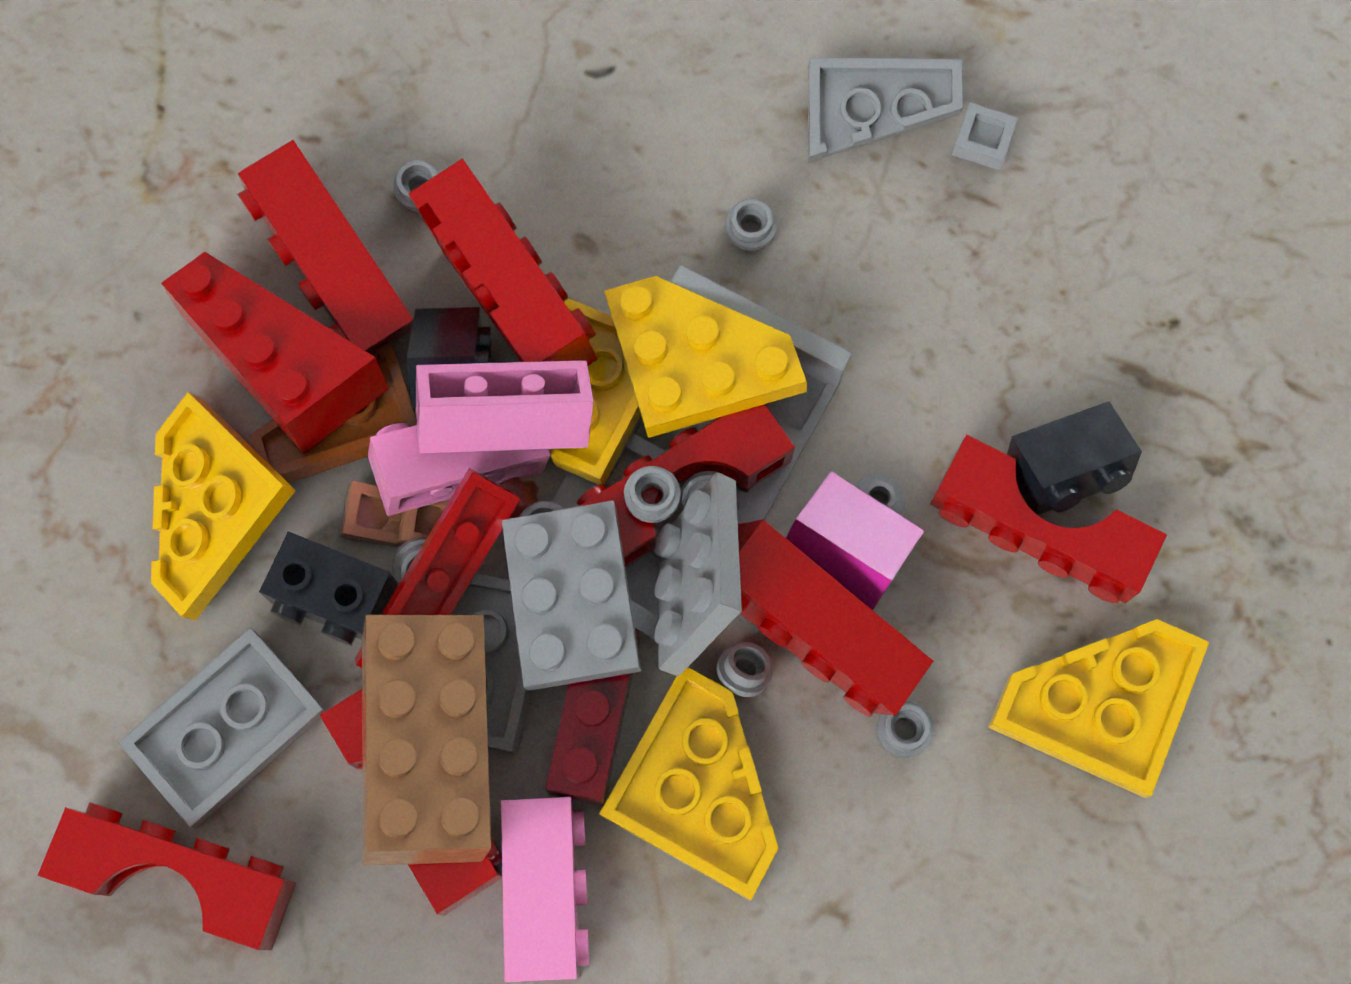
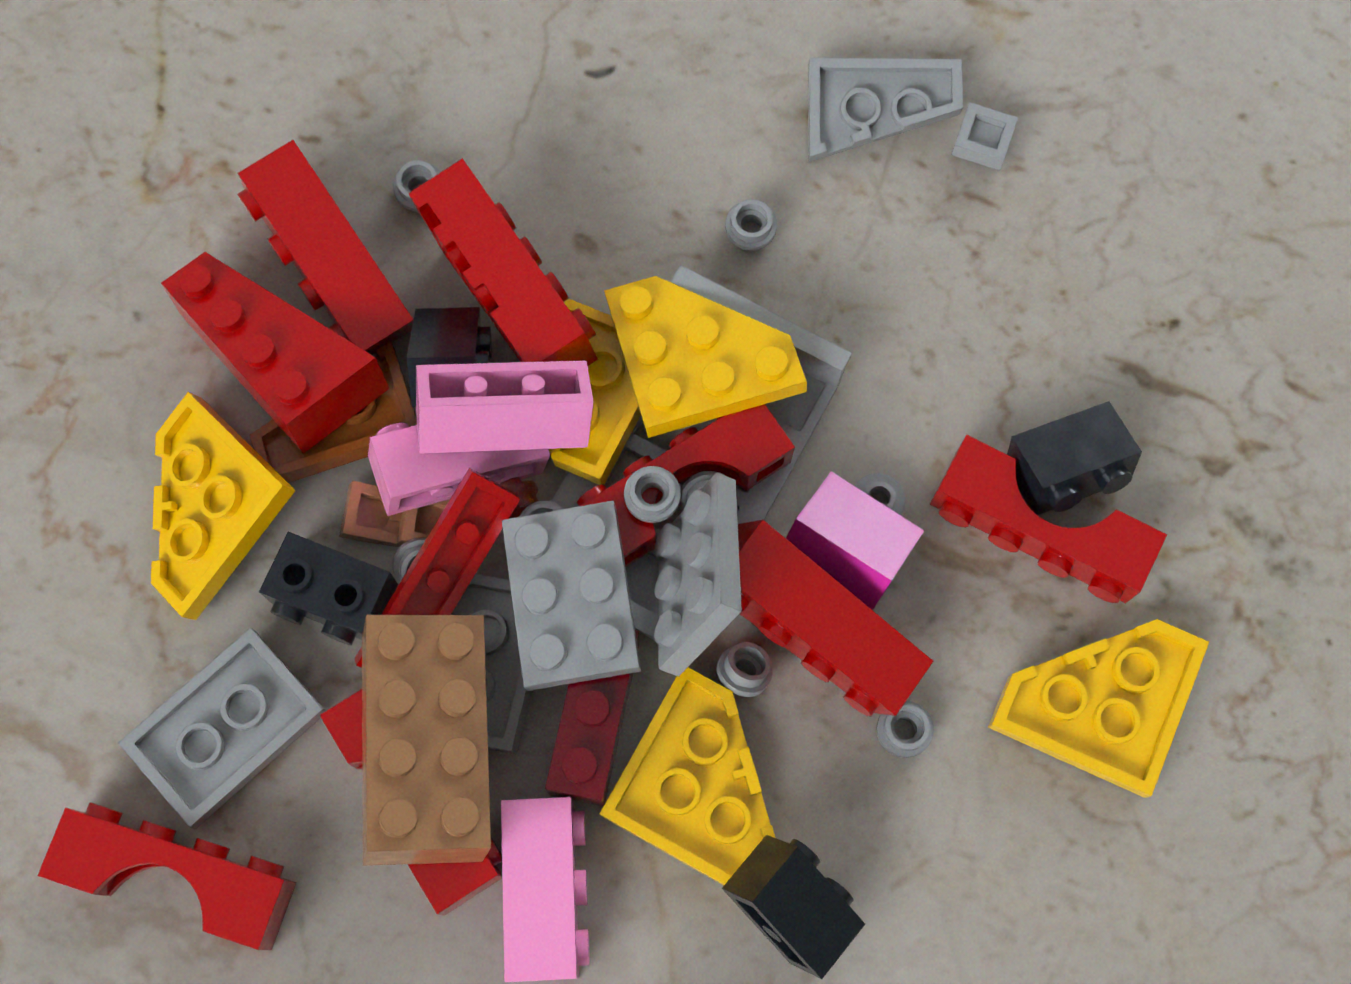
(795, 904): none -> black brick

